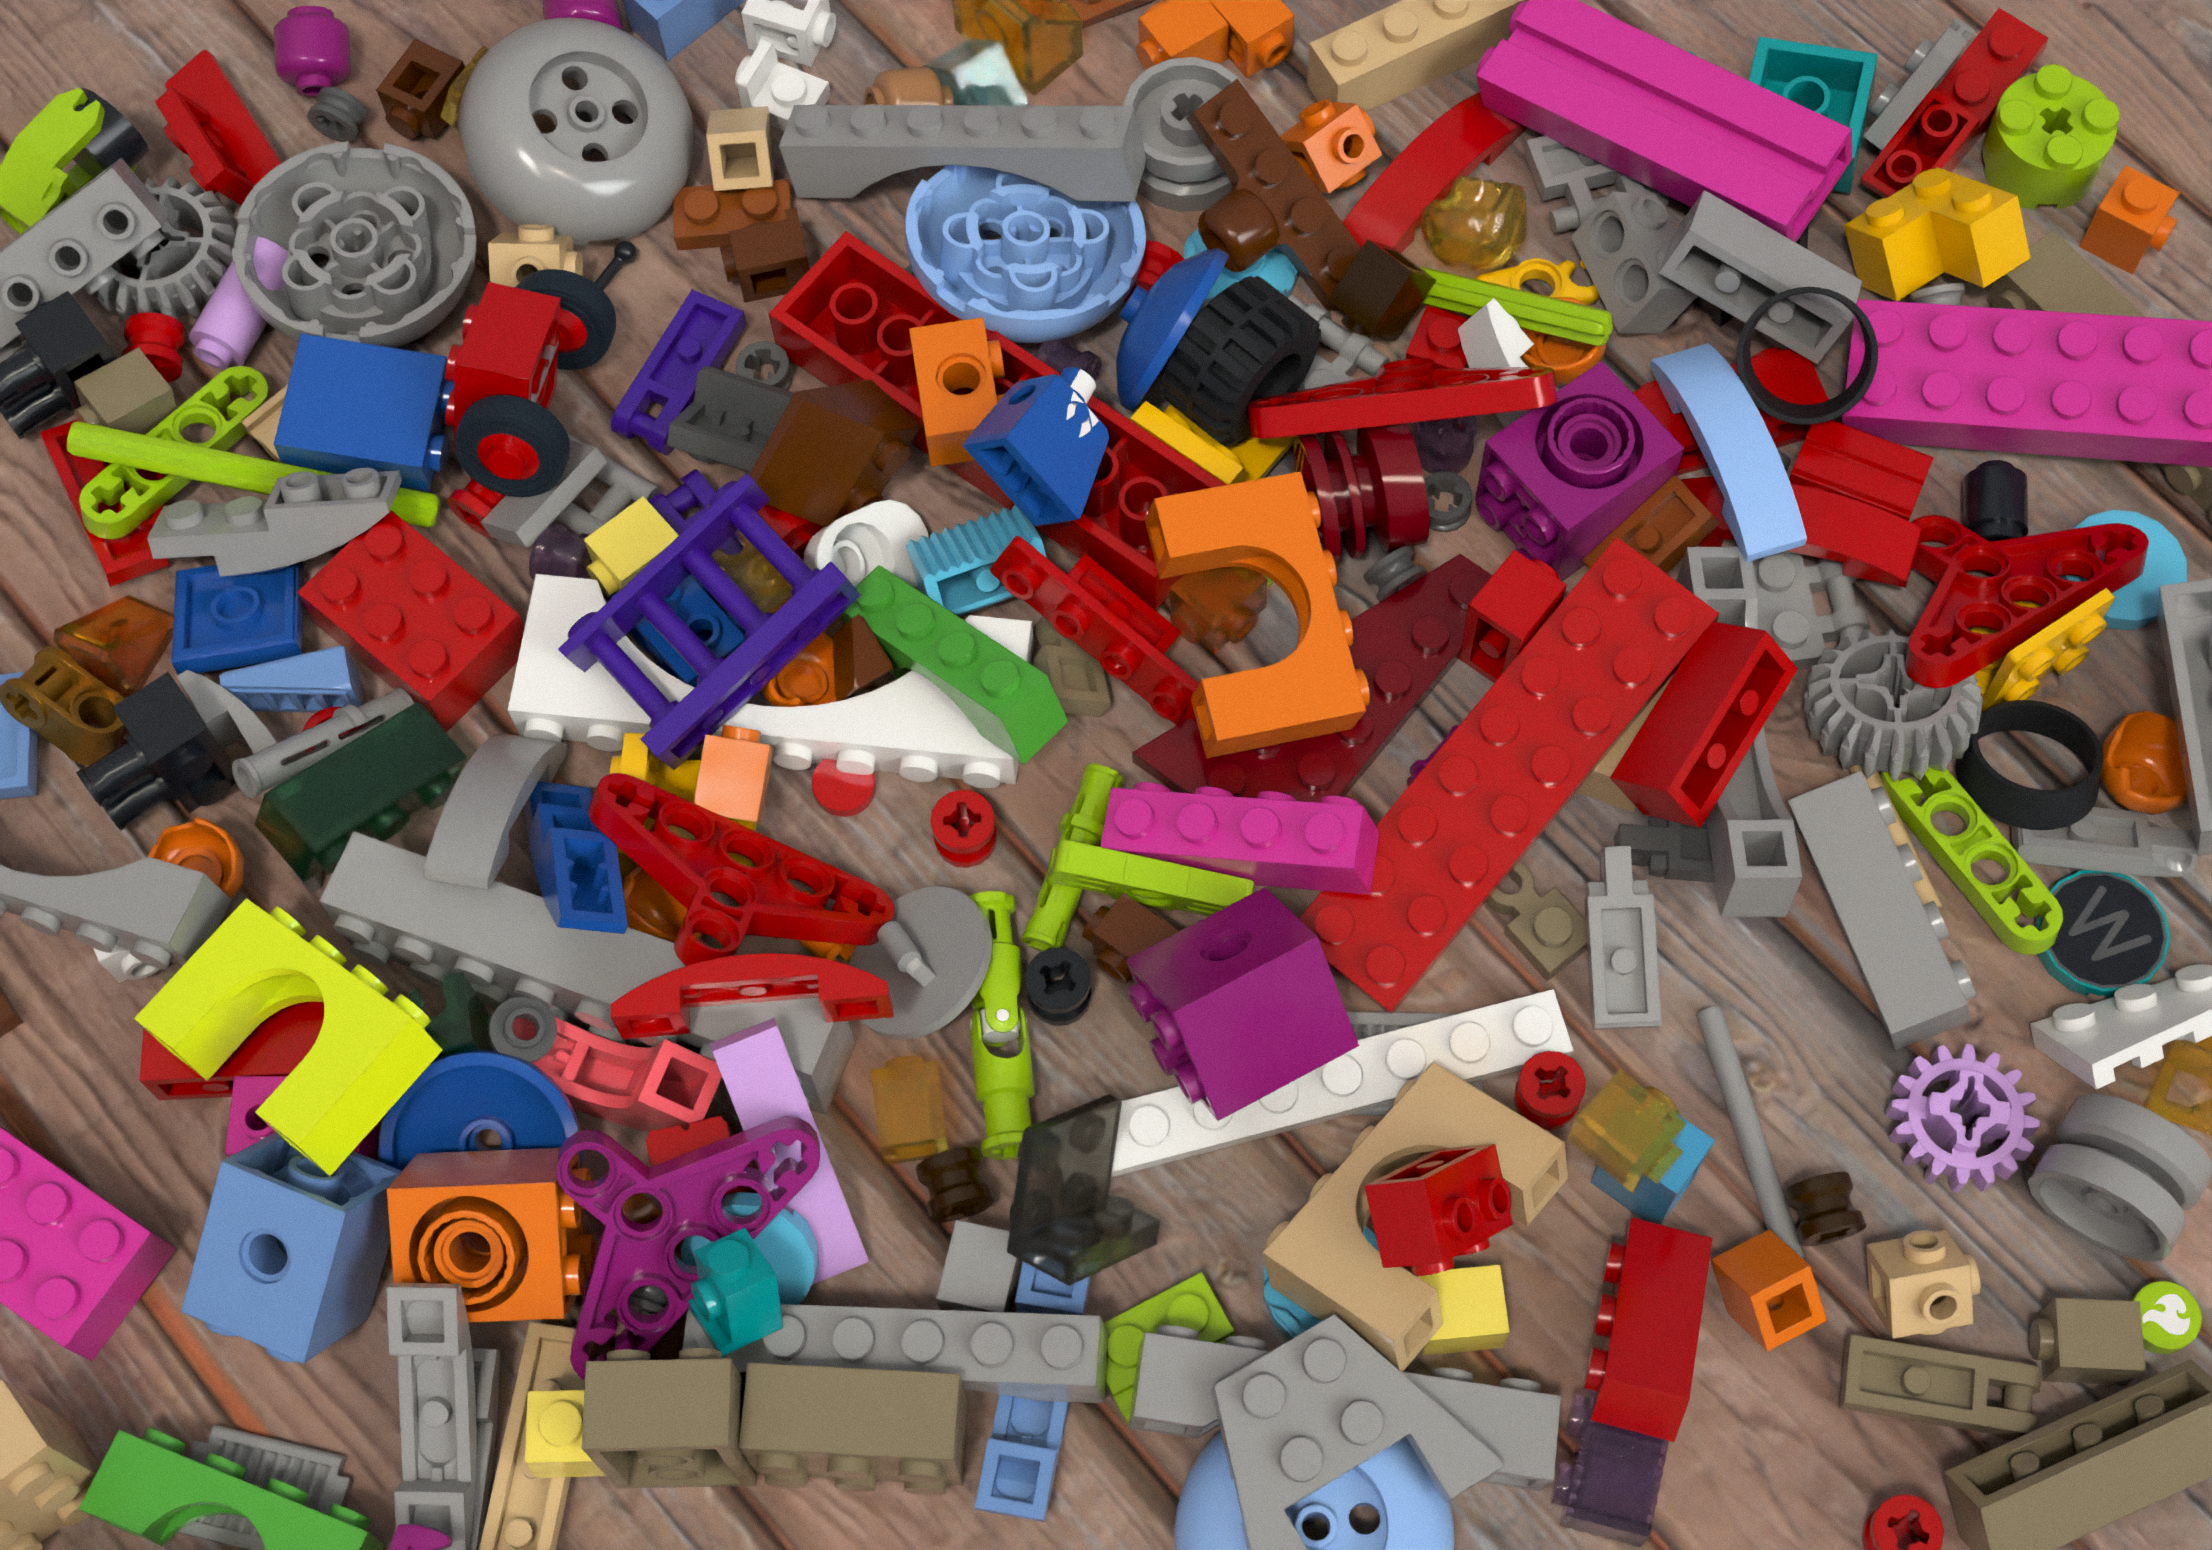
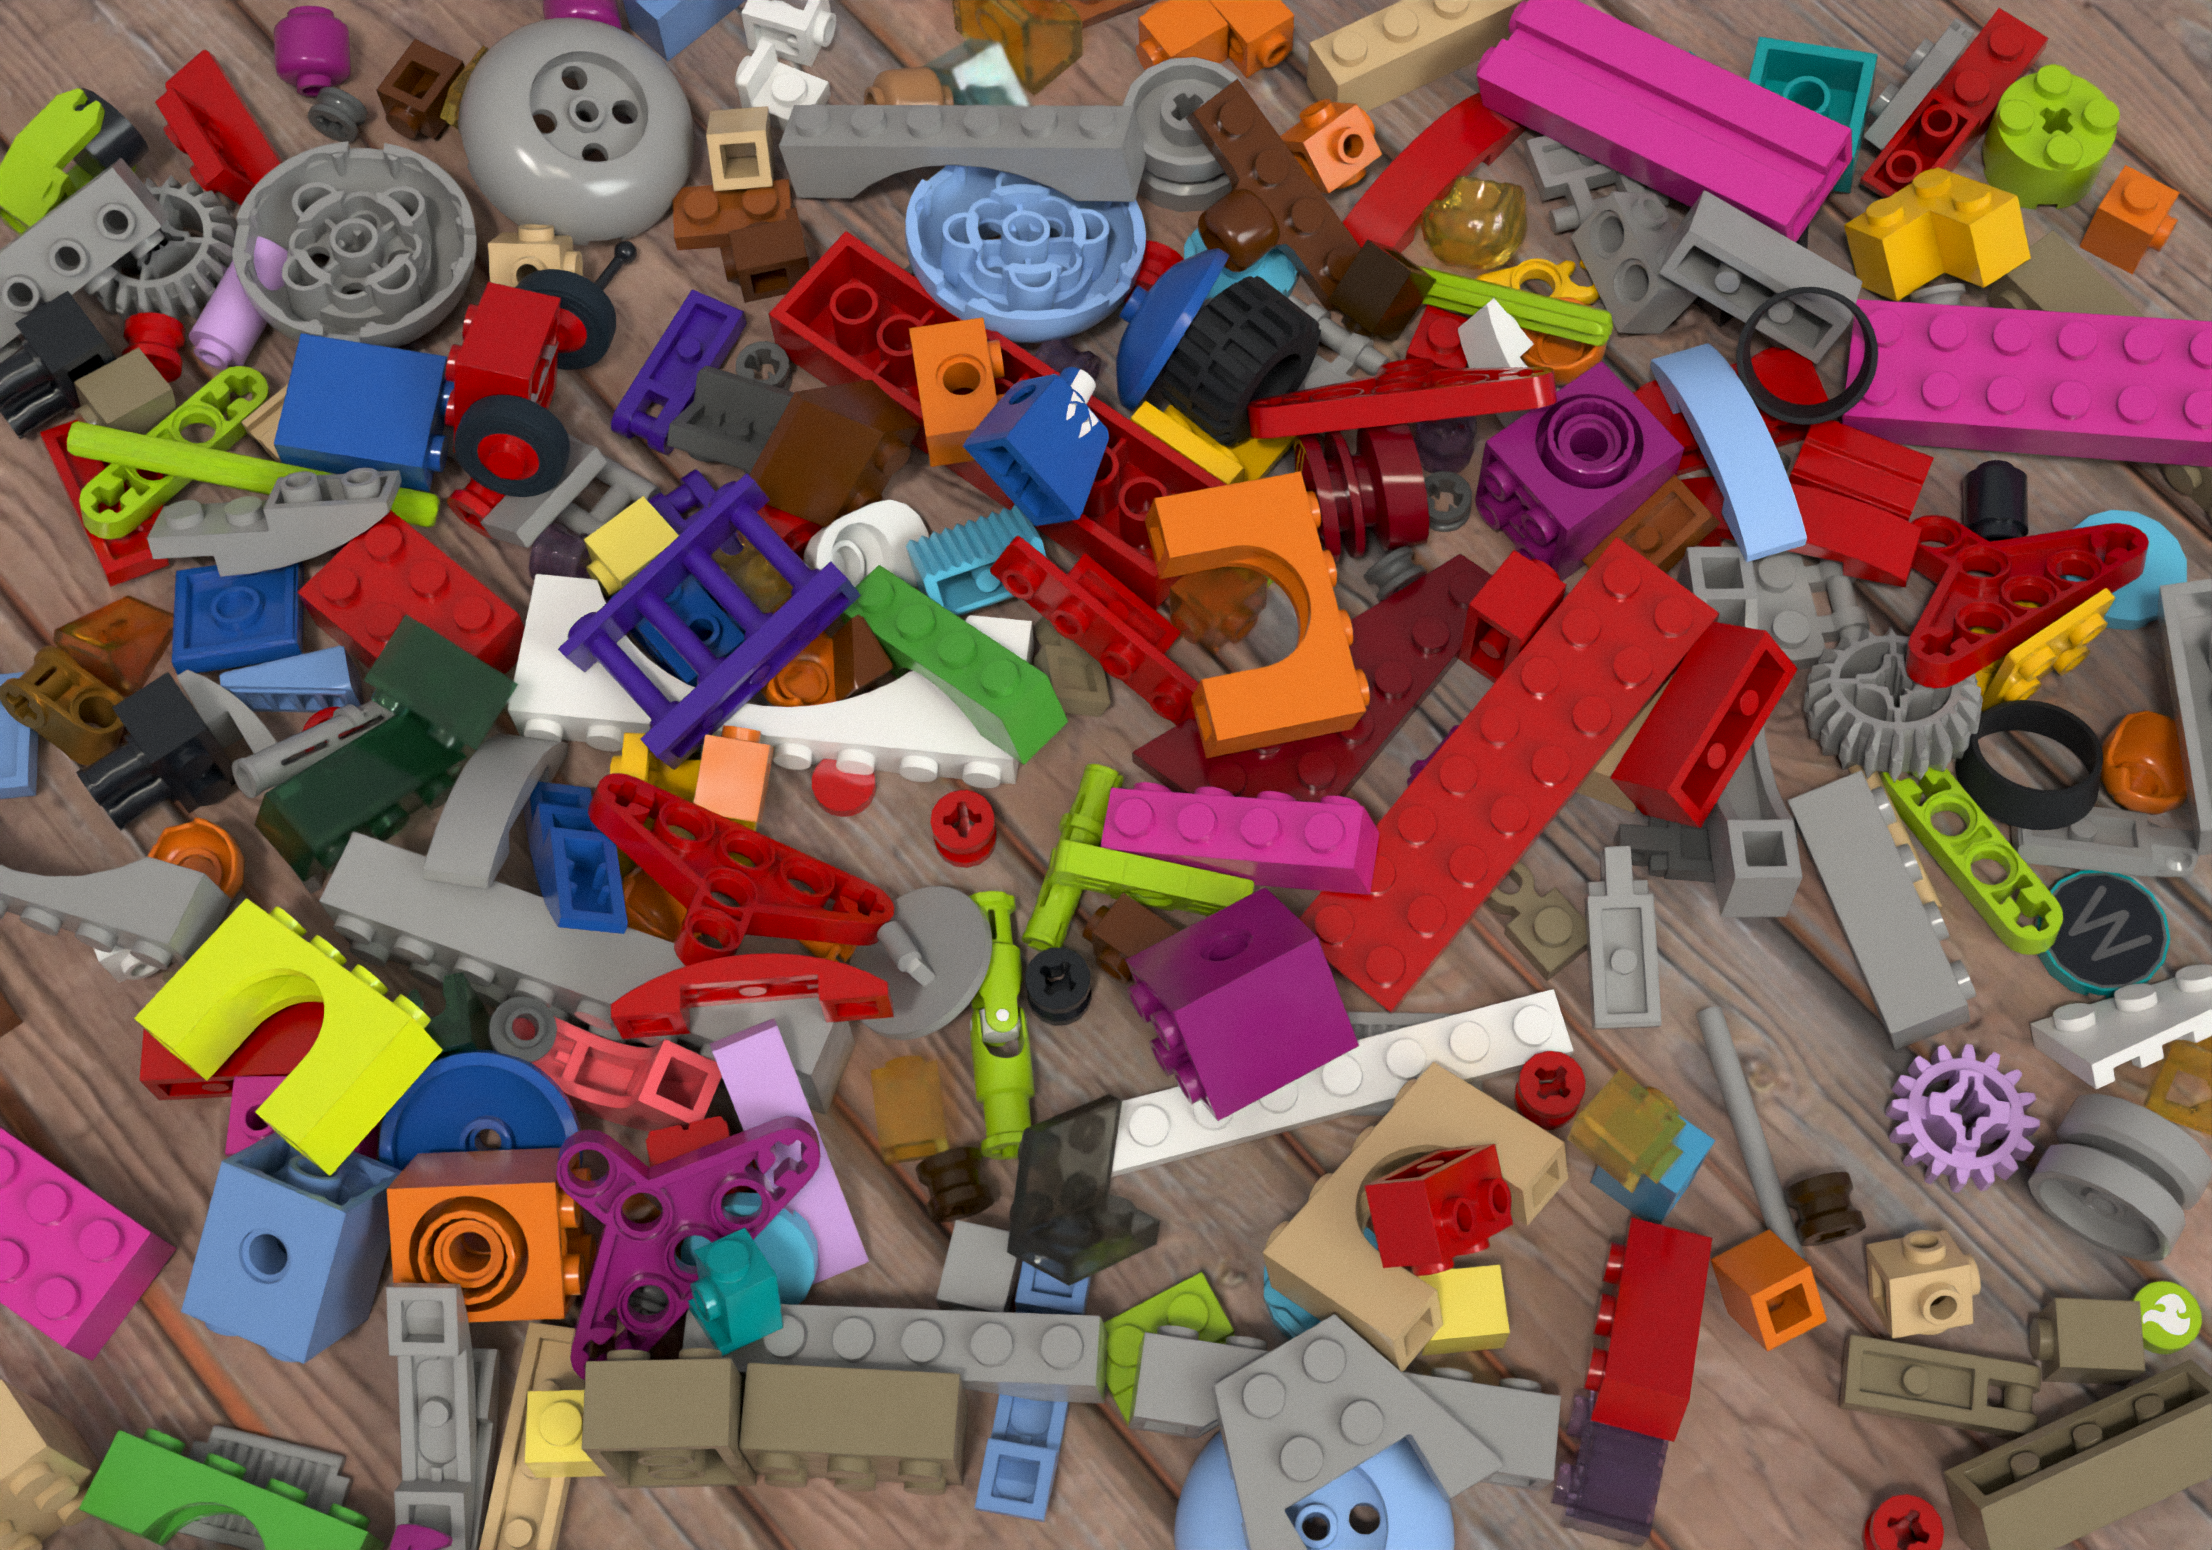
(440, 684): none -> clear green brick

